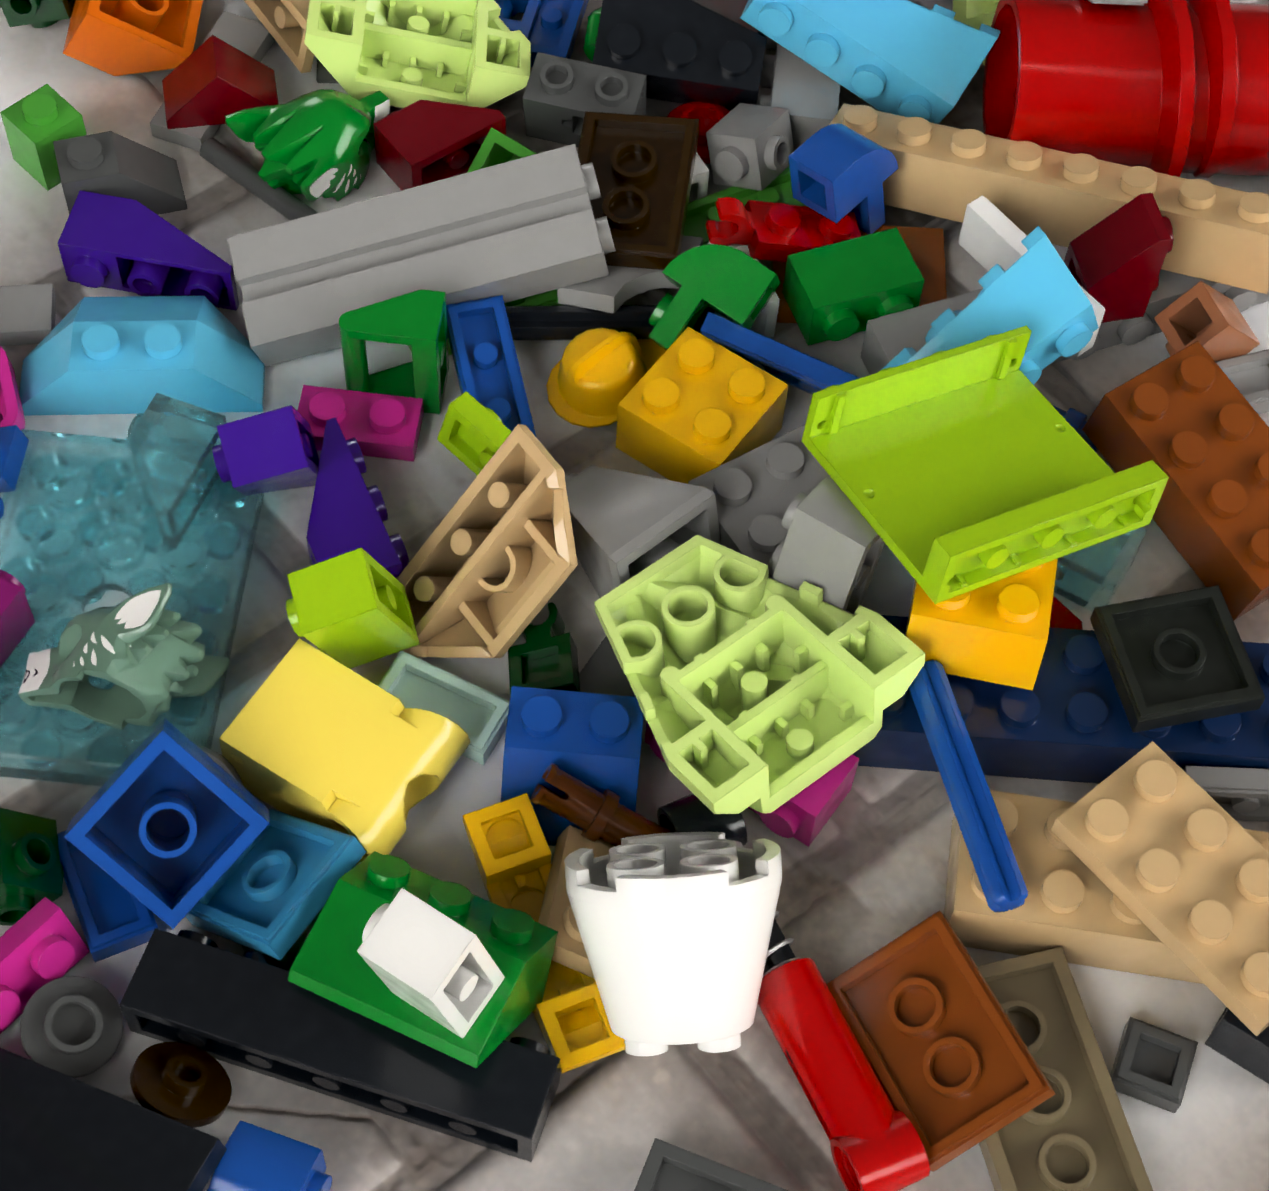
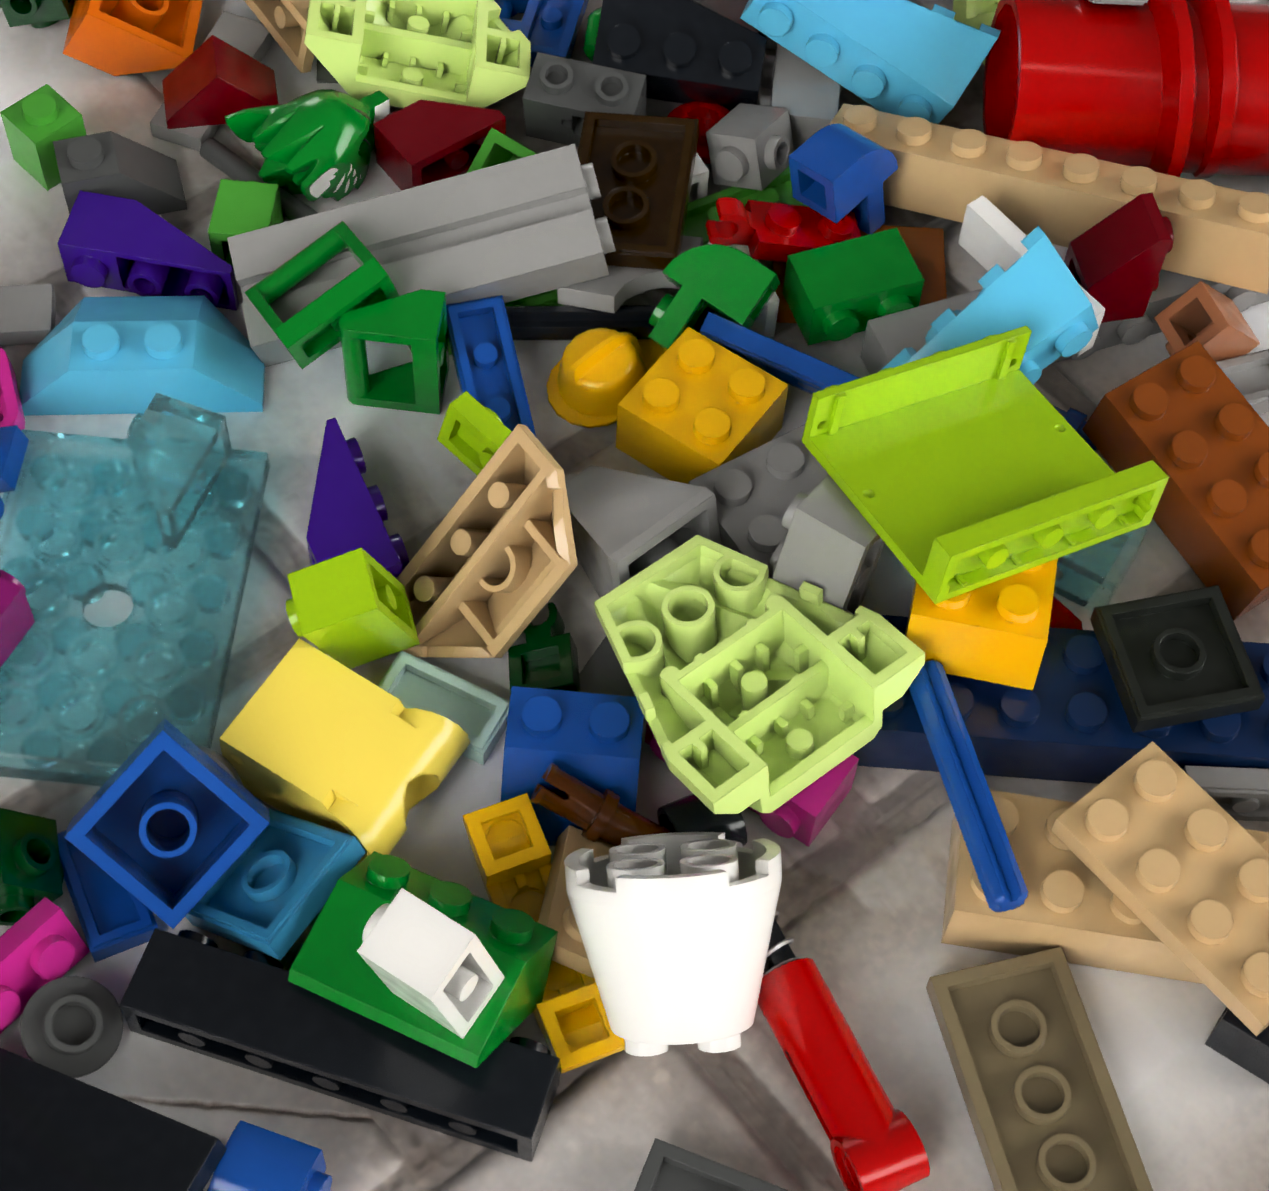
(137, 649): sand green piece -> none
(181, 1083): dark brown piece -> none
(242, 209): none -> bright green brick
(267, 452): dark purple slope -> none
(317, 325): none -> green tile
(380, 422): dark pink plate -> none
(939, 1040): dark orange tile -> none
(1153, 1064): dark grey tile -> none

